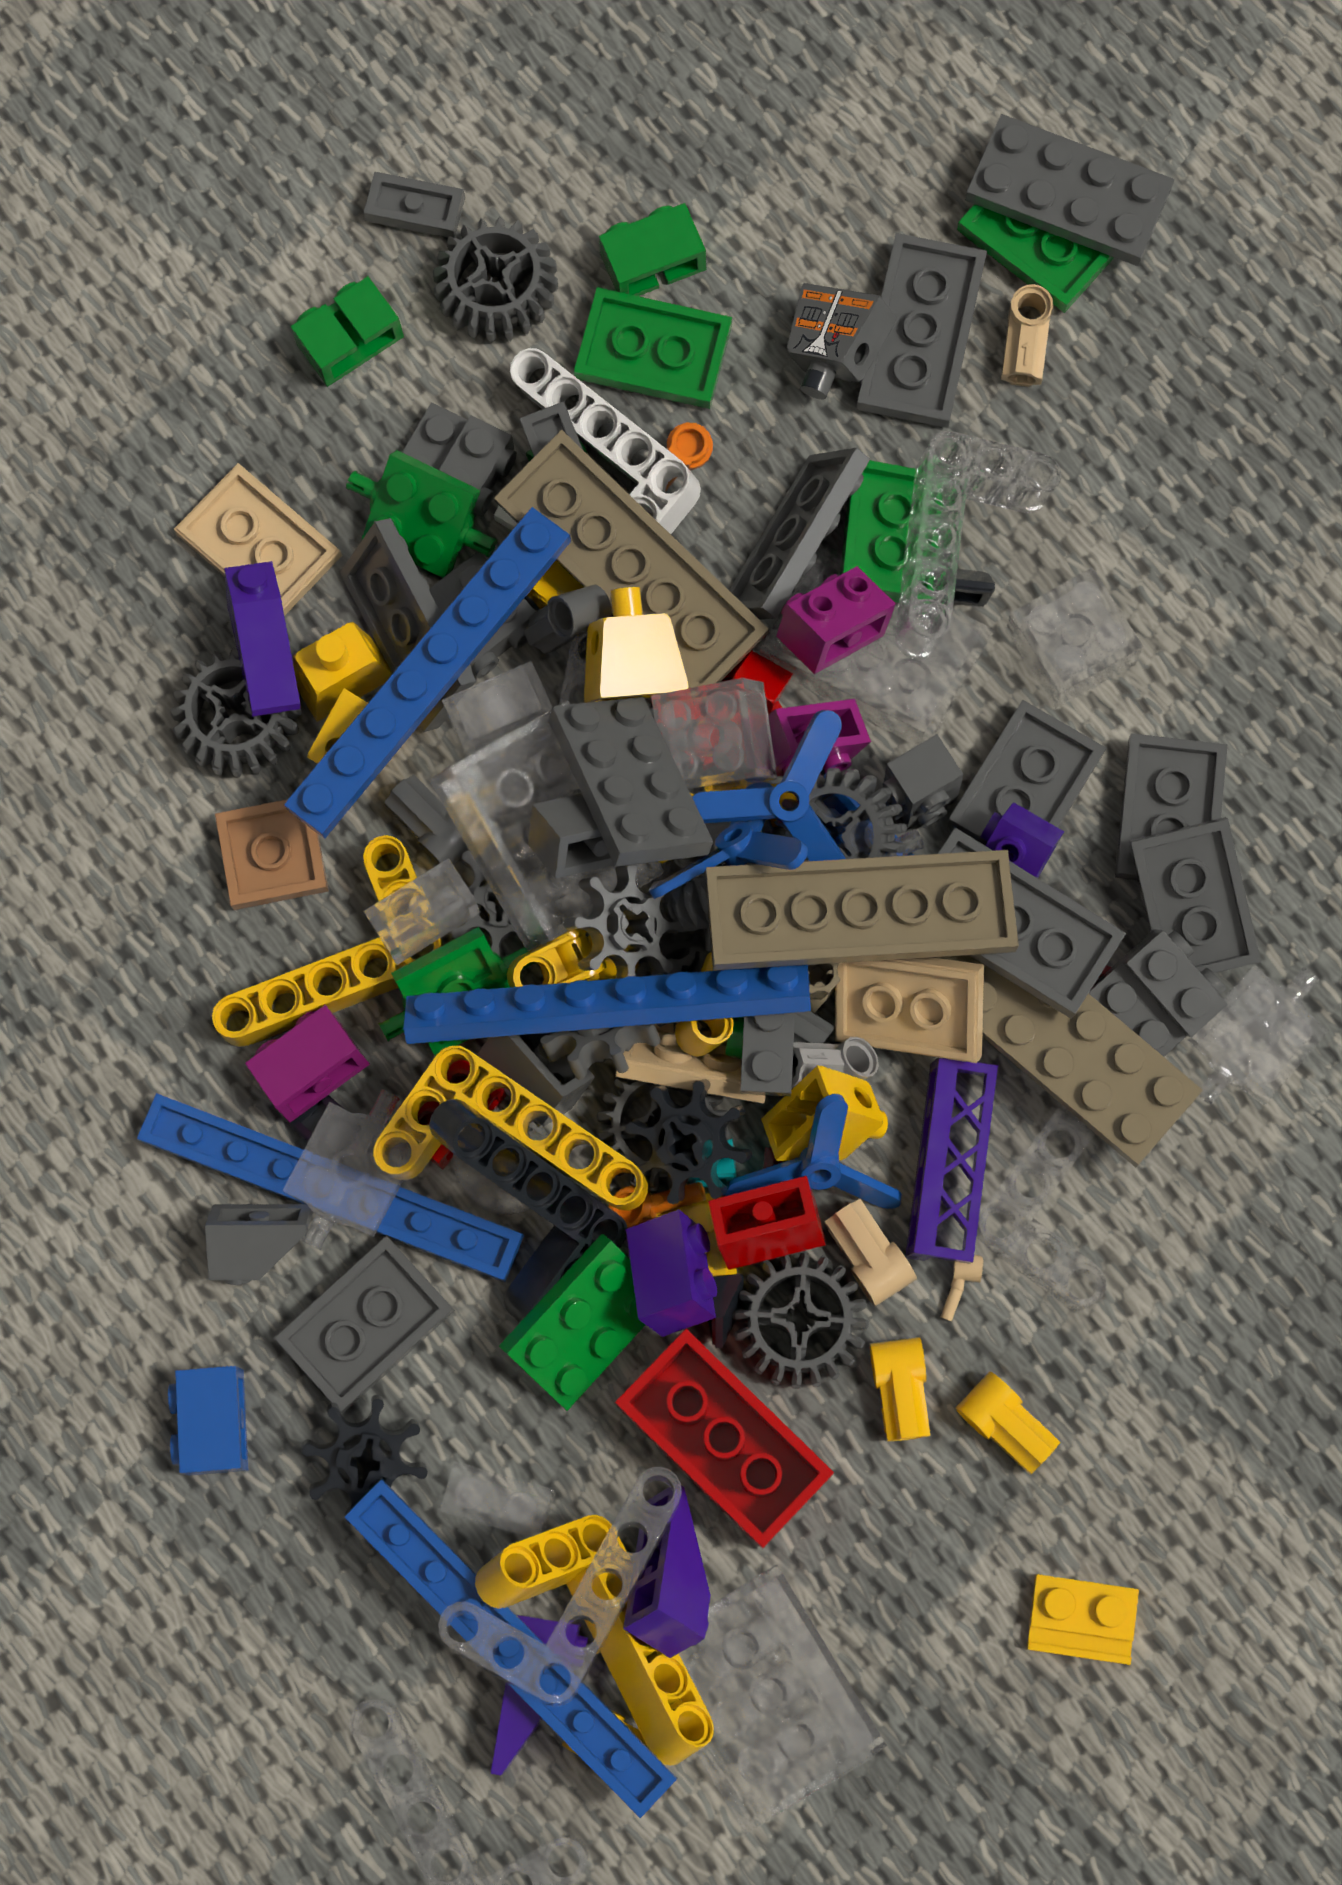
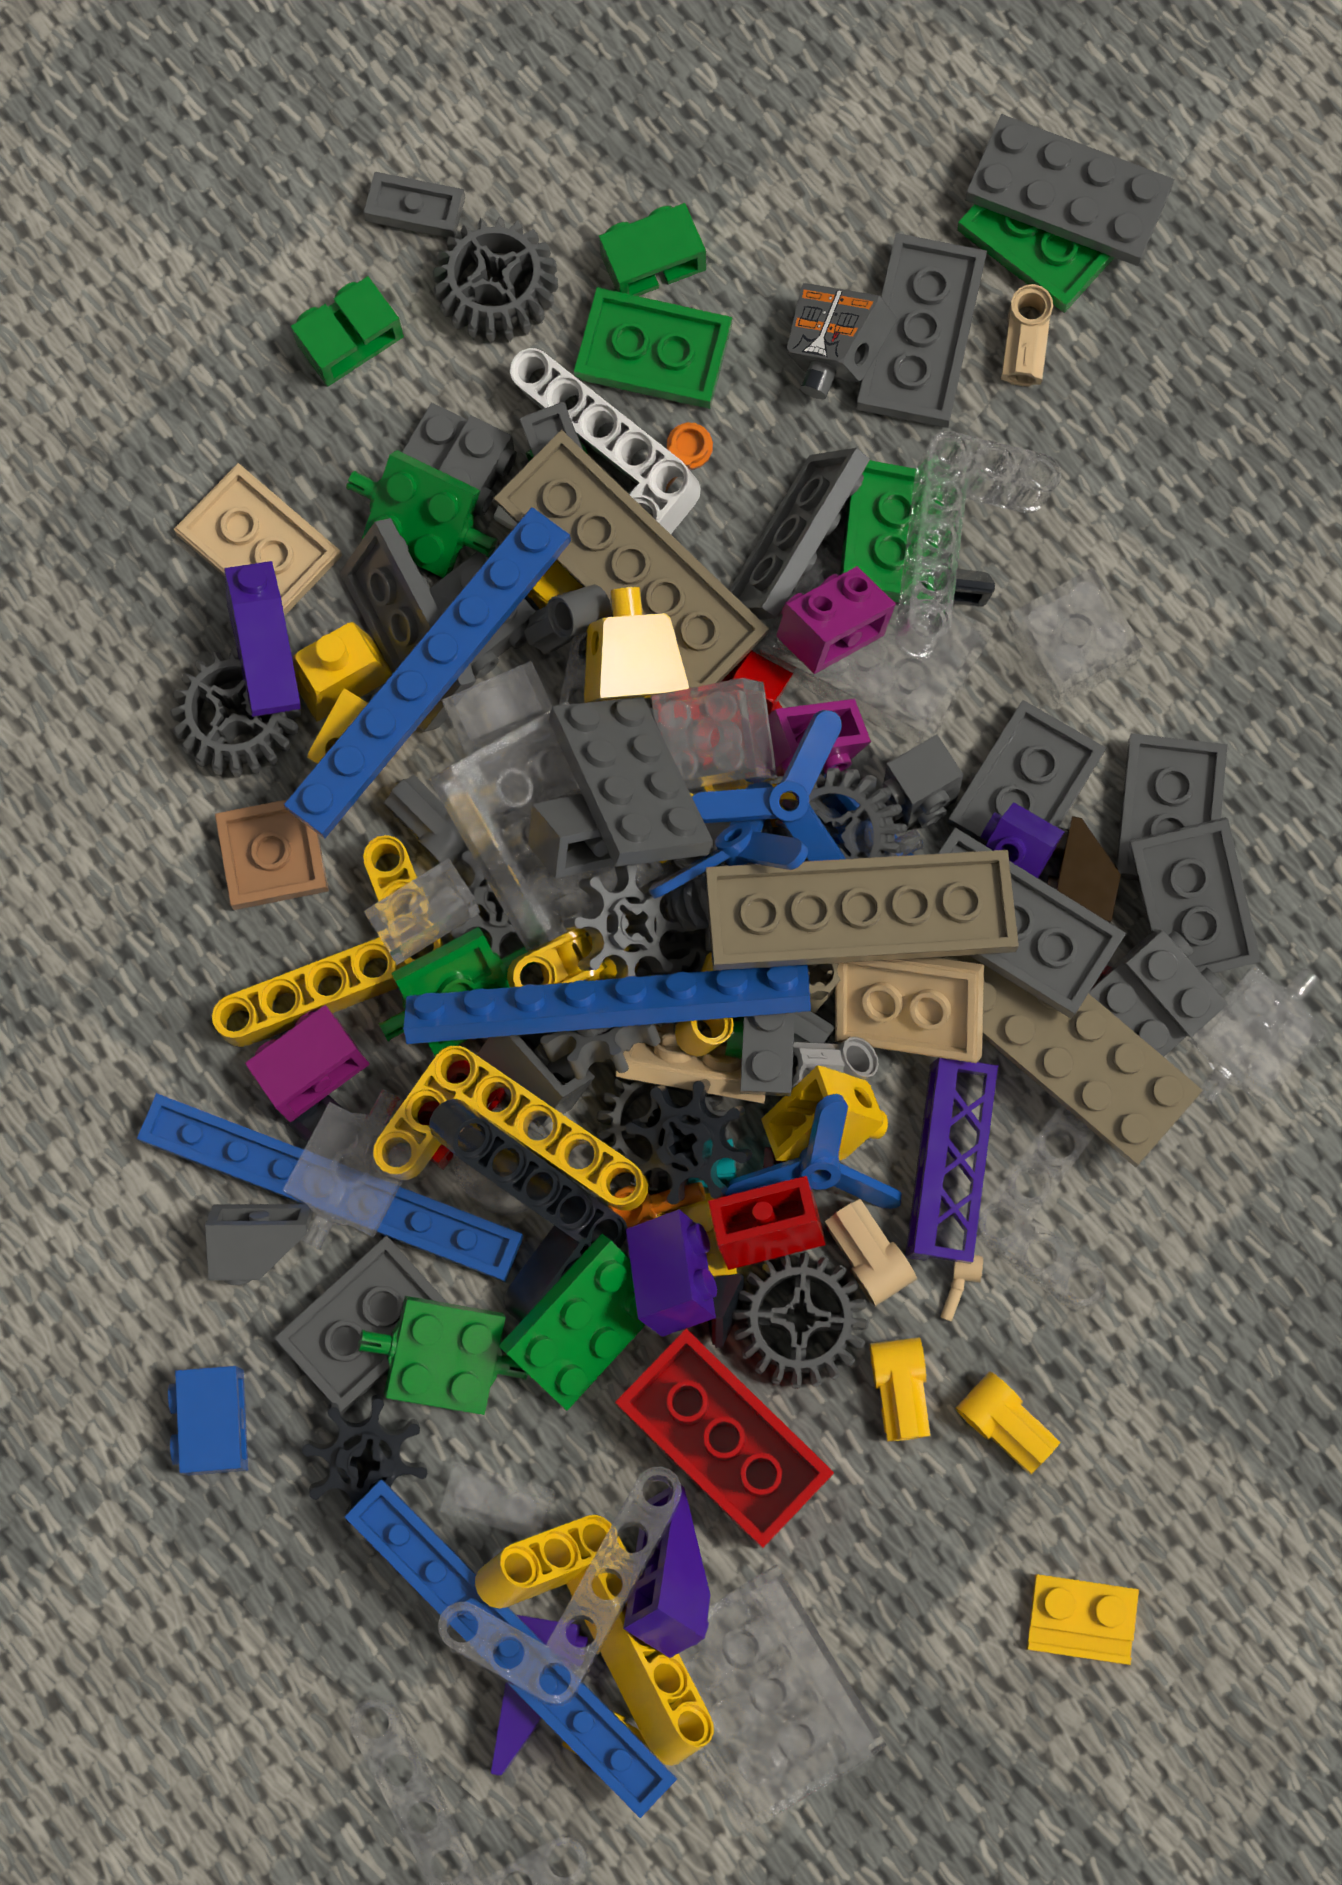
(443, 1355): none -> green plate
(1085, 870): none -> dark brown slope

